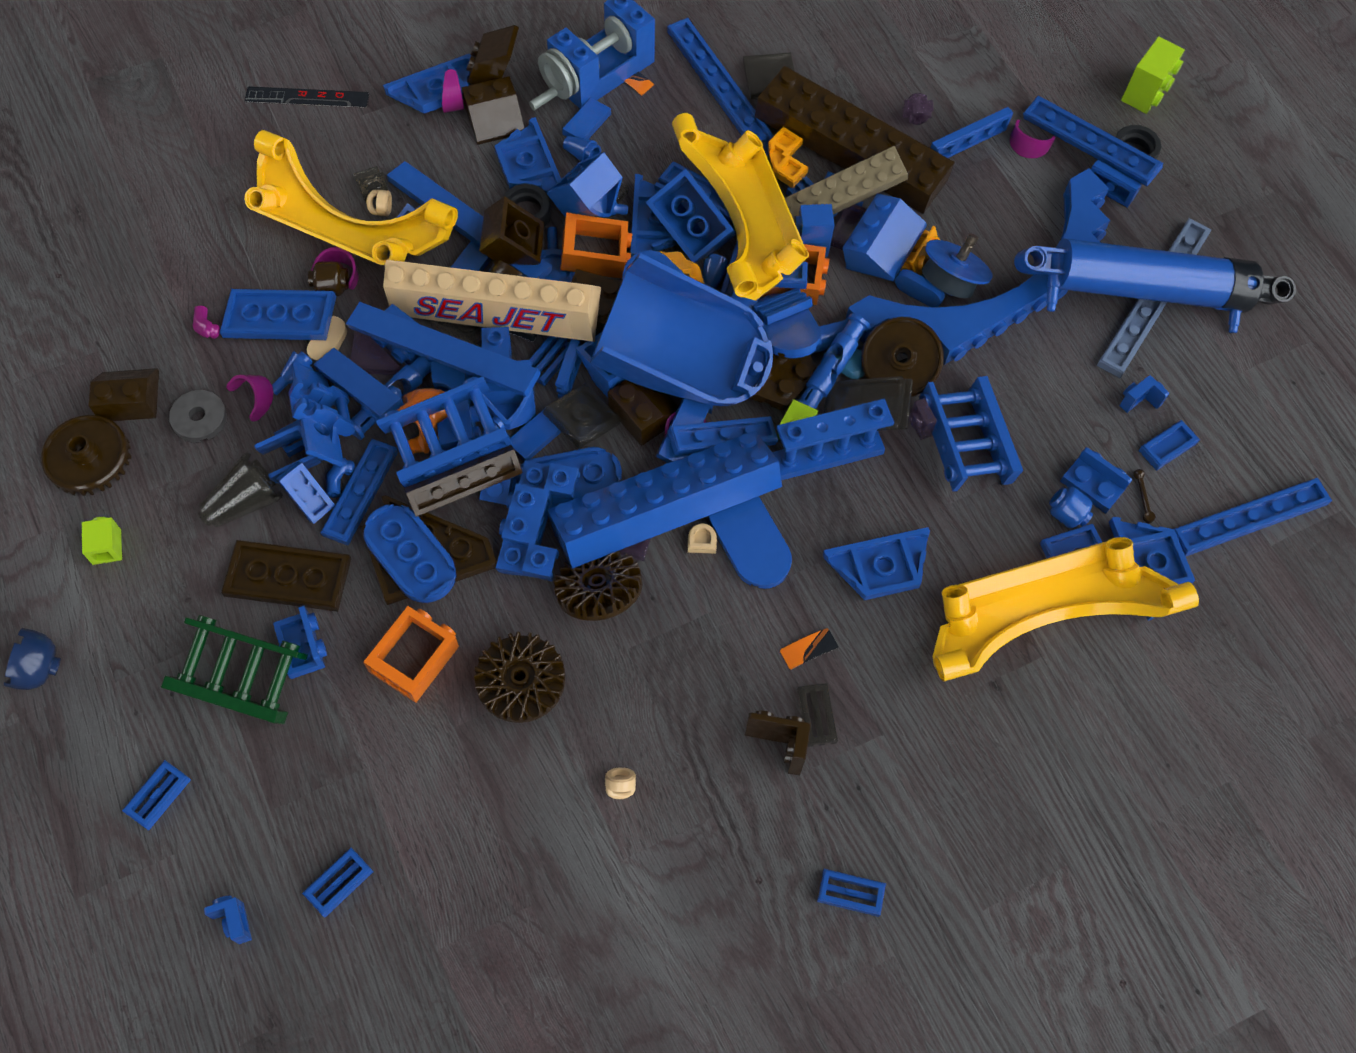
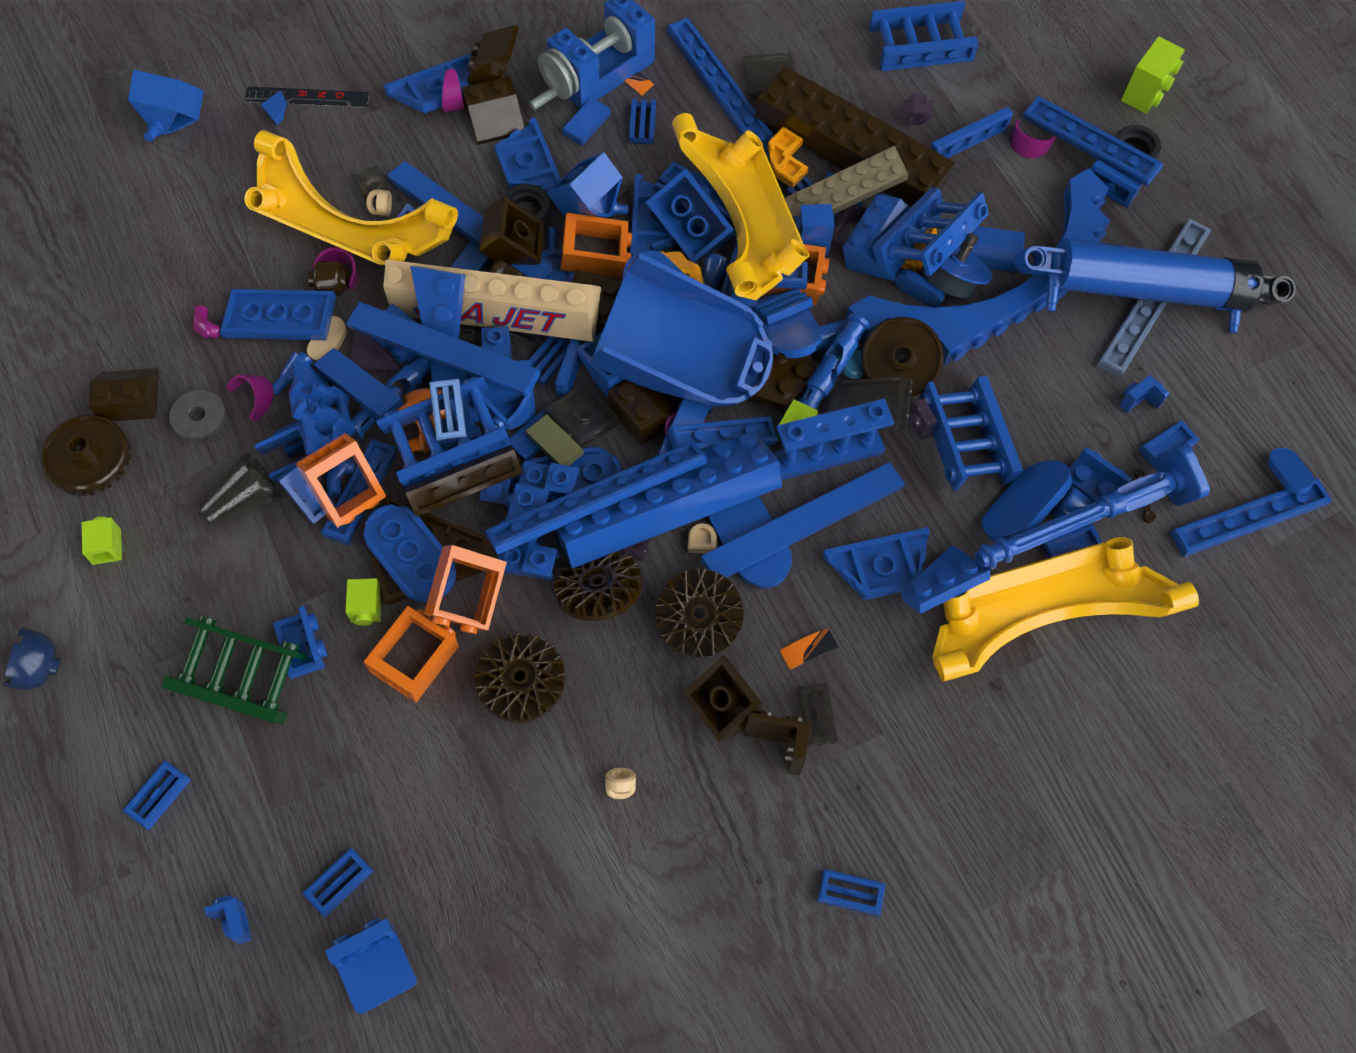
(164, 103): none -> blue piece
(275, 107): none -> blue tile
(286, 575): dark brown tile -> none
(326, 459): none -> orange window
(363, 601): none -> lime brick
(372, 965): none -> blue bracket
(439, 298): none -> blue wing
(451, 434): none -> medium blue tile
(489, 593): none -> orange window
(554, 441): none -> olive tile
(581, 147): blue cone -> none
(595, 497): none -> blue tile
(643, 106): none -> blue tile
(722, 612): none -> dark brown wheel
(723, 699): none -> dark brown slope
(803, 521): none -> blue tile
(924, 53): none -> blue fence
(925, 215): none -> blue fence
(944, 579): none -> blue wing
(998, 247): none -> blue brick
(1027, 500): none -> blue tile
(1156, 549): blue wing -> none
(1177, 476): none -> blue piece
(1290, 470): none -> blue tile

